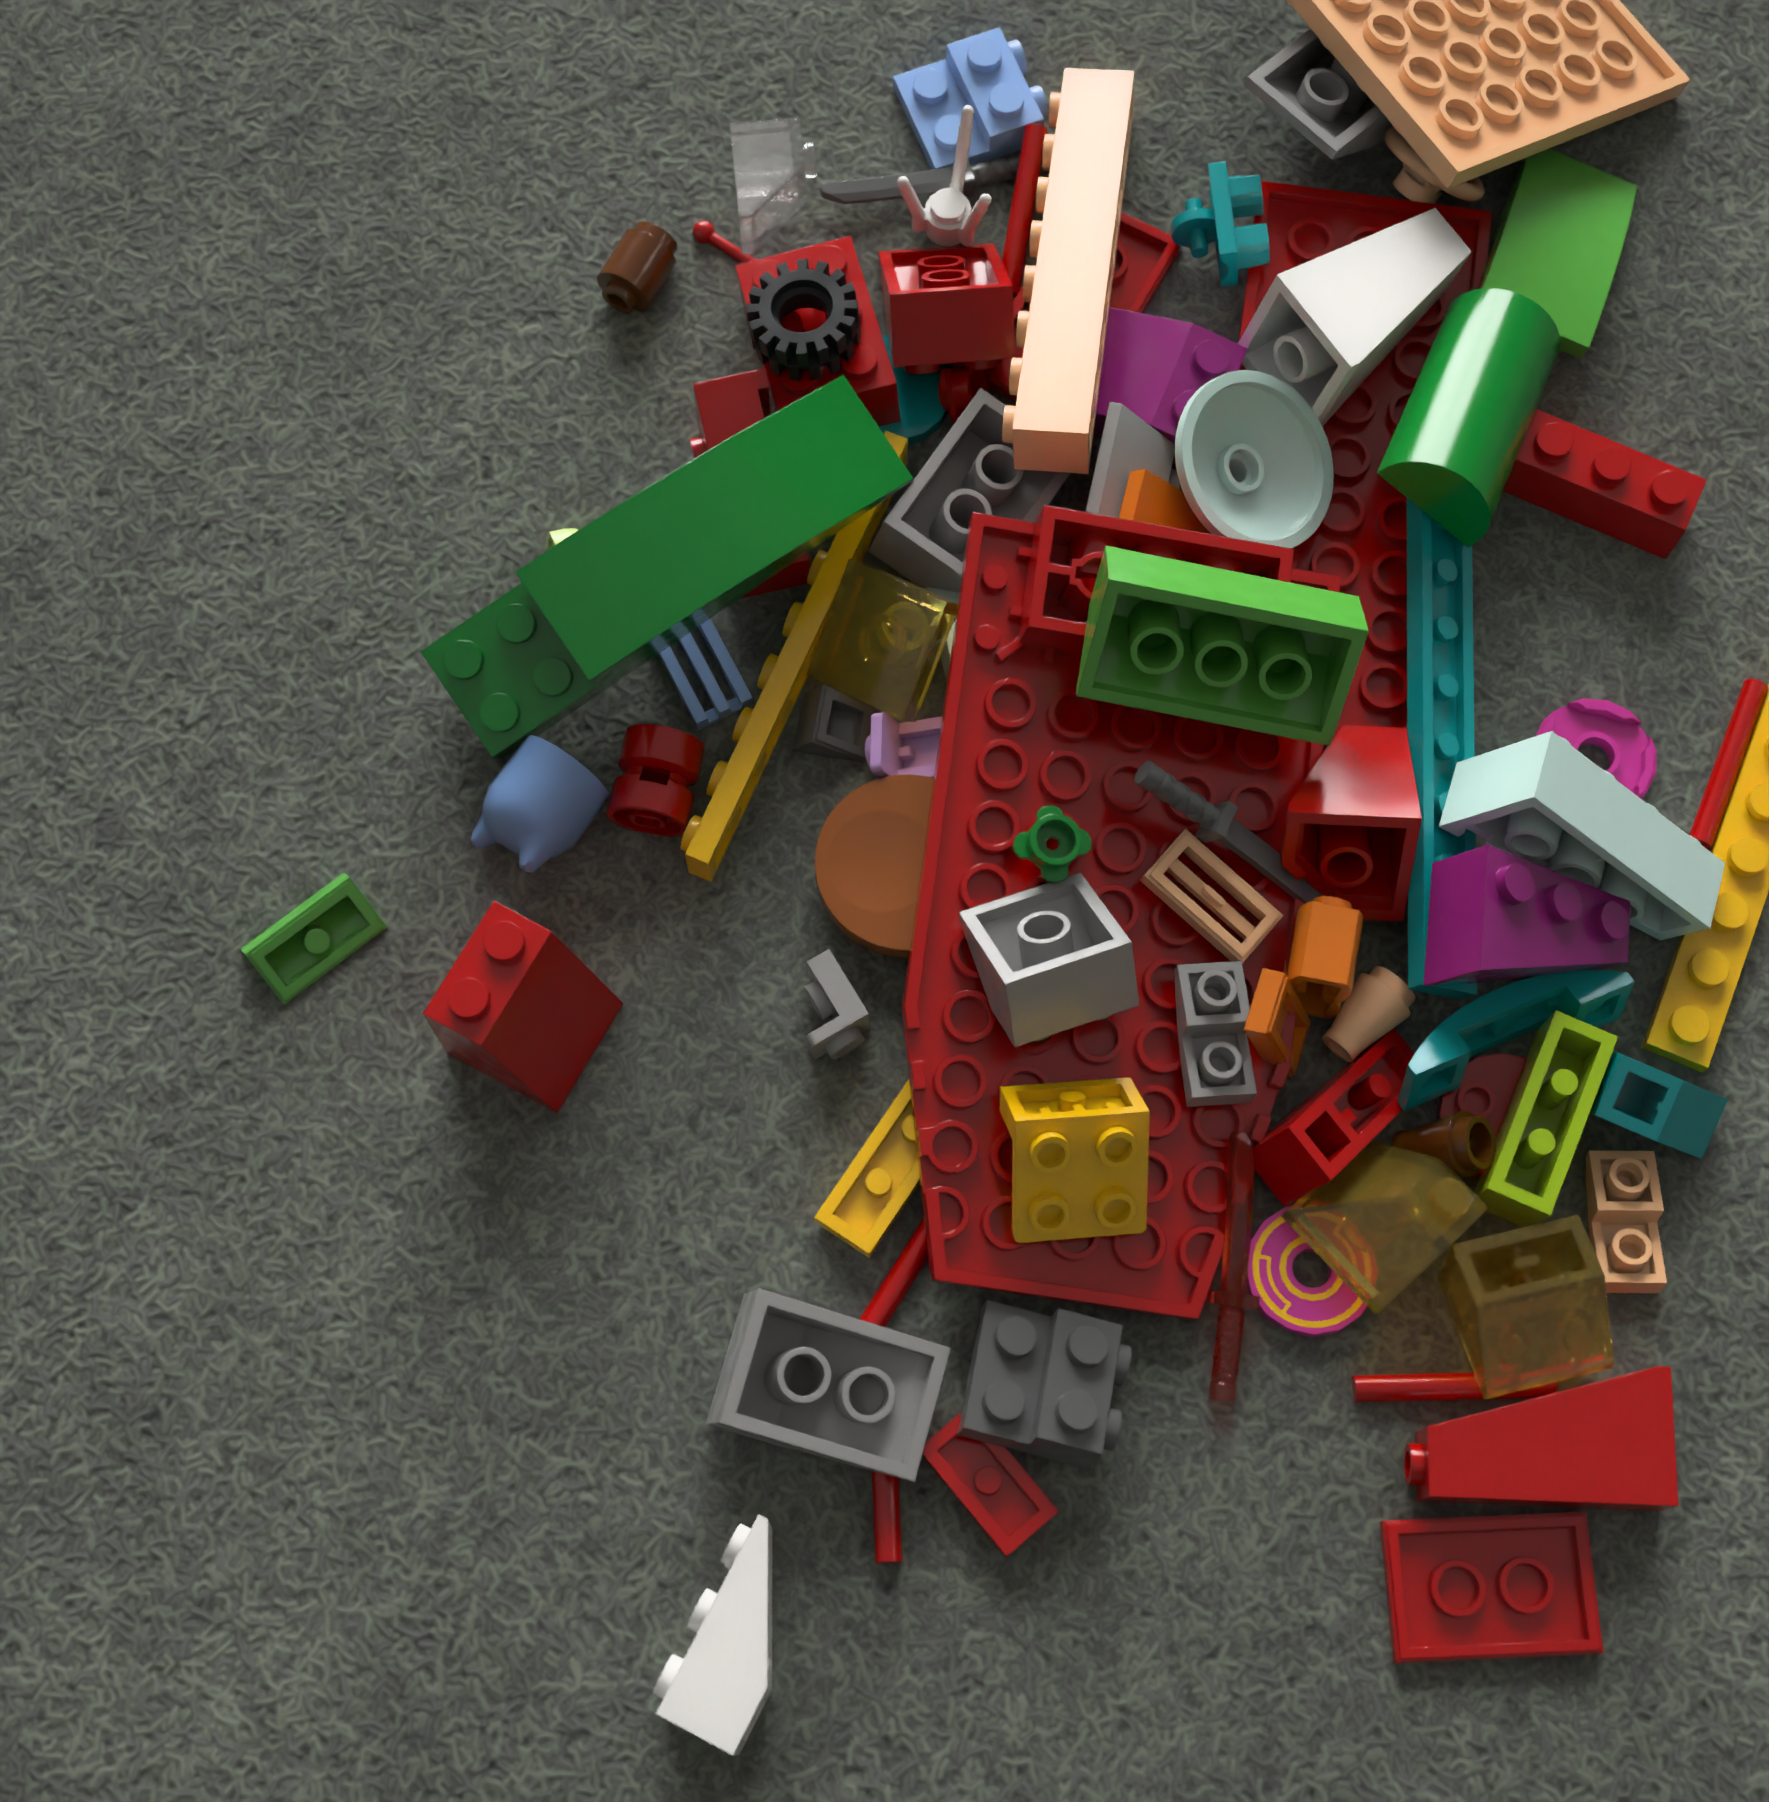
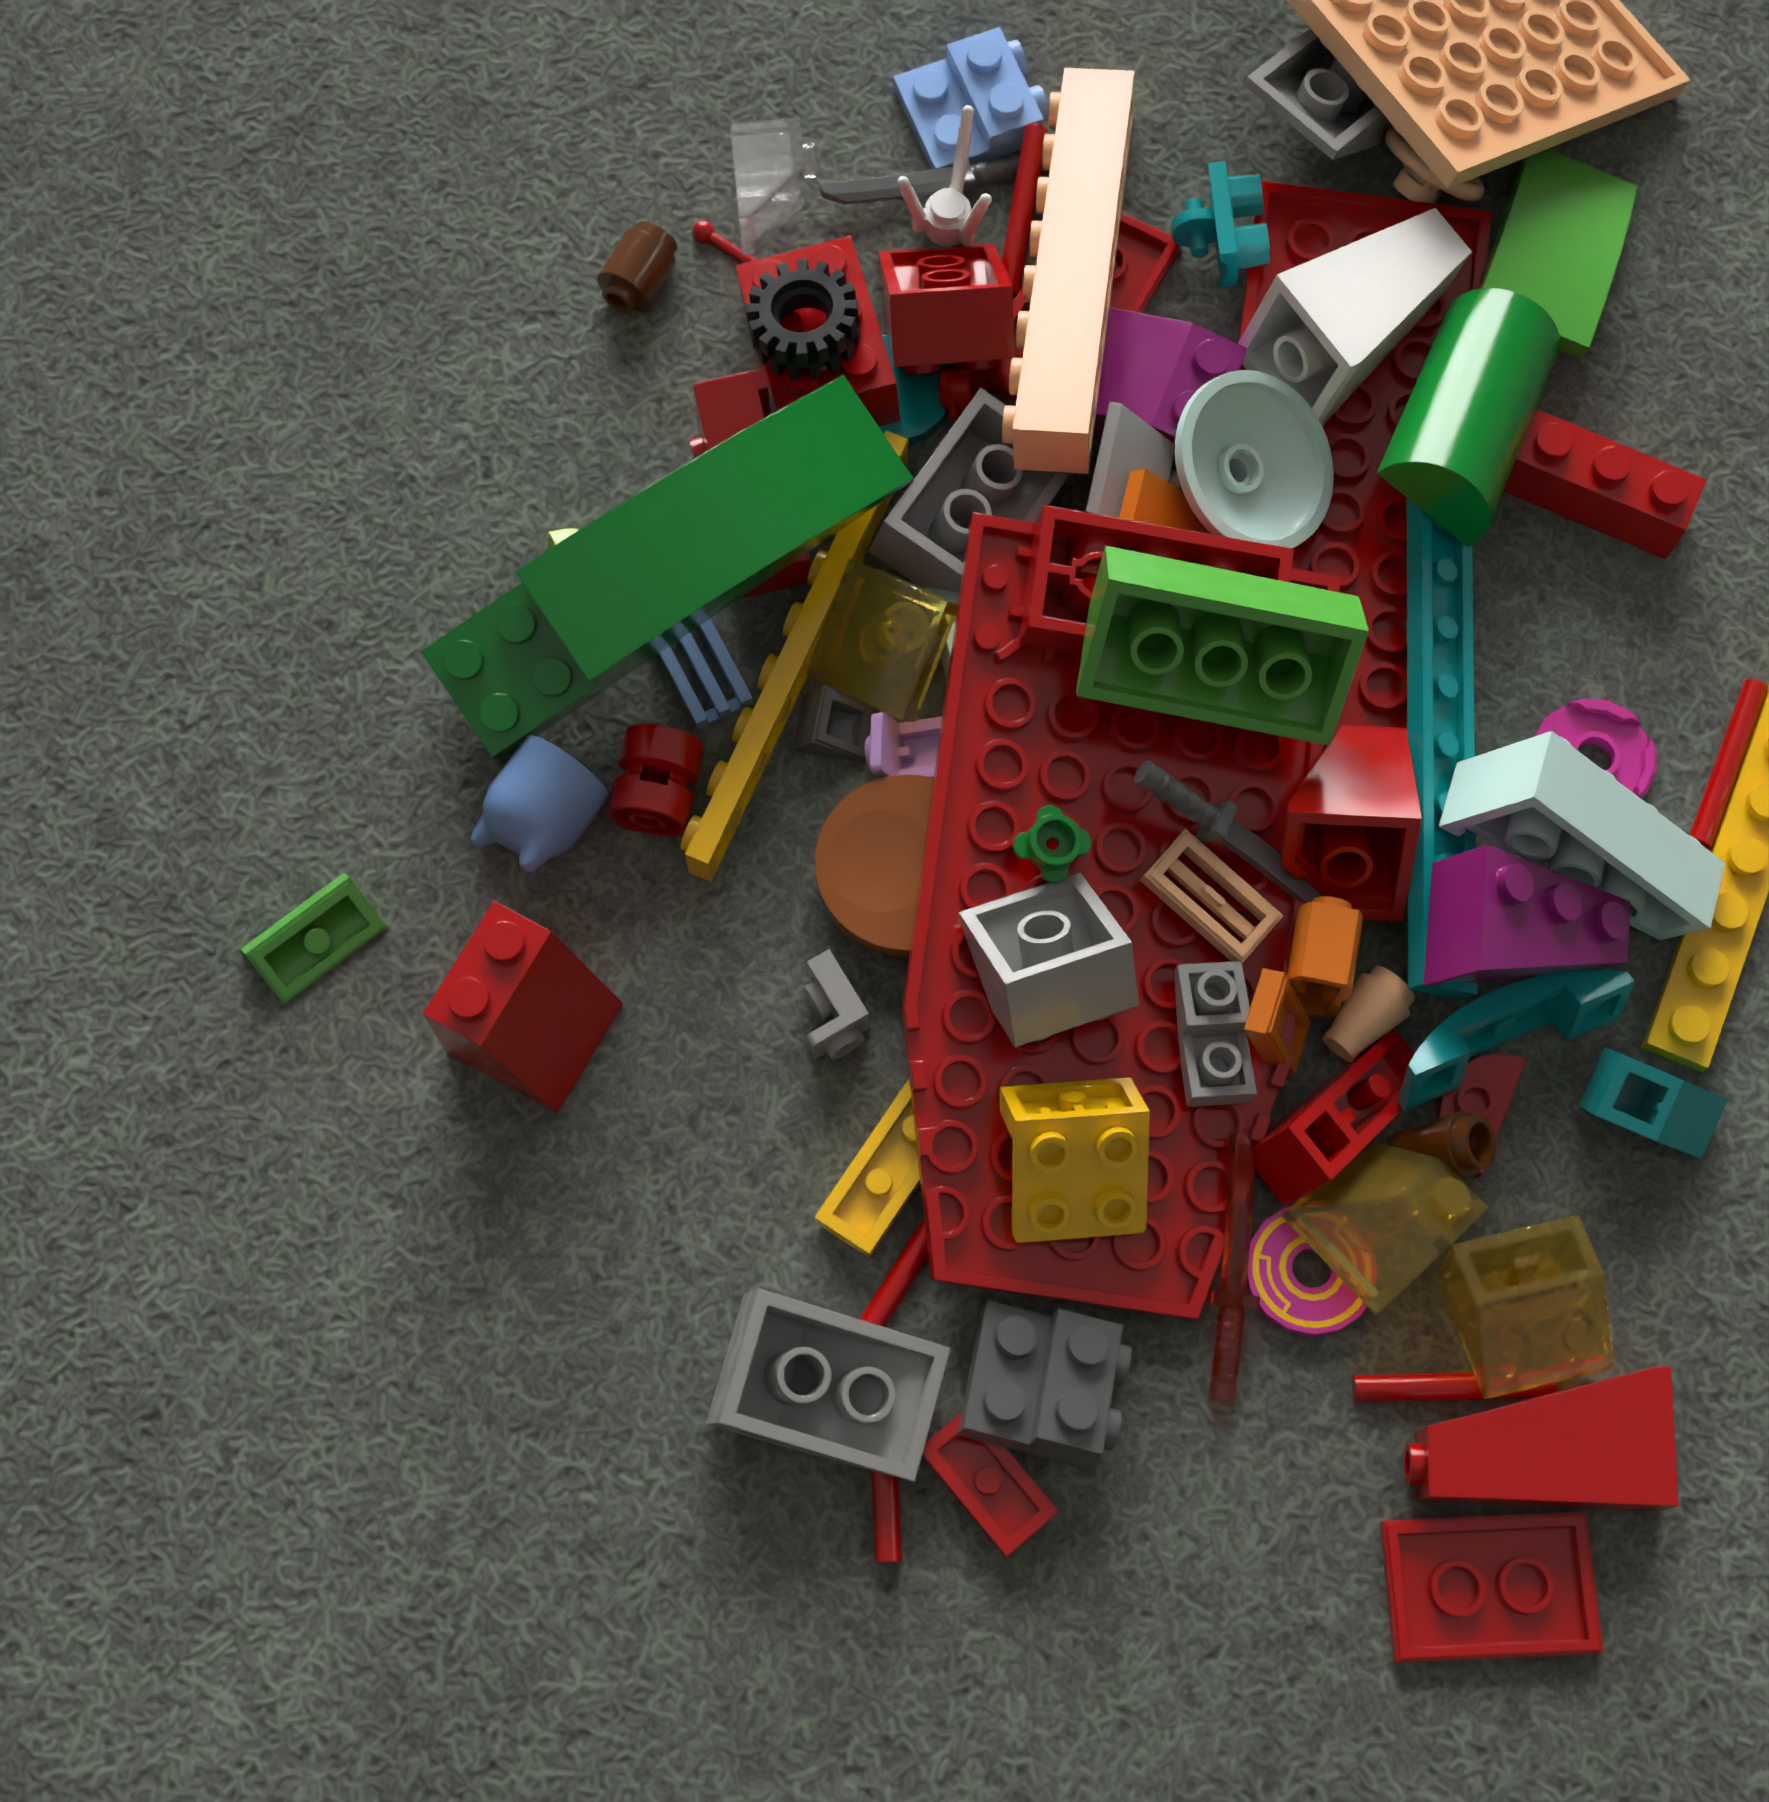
(729, 1664): white slope -> none
(1545, 1119): lime brick -> none
(1623, 1219): light nougat slope -> none

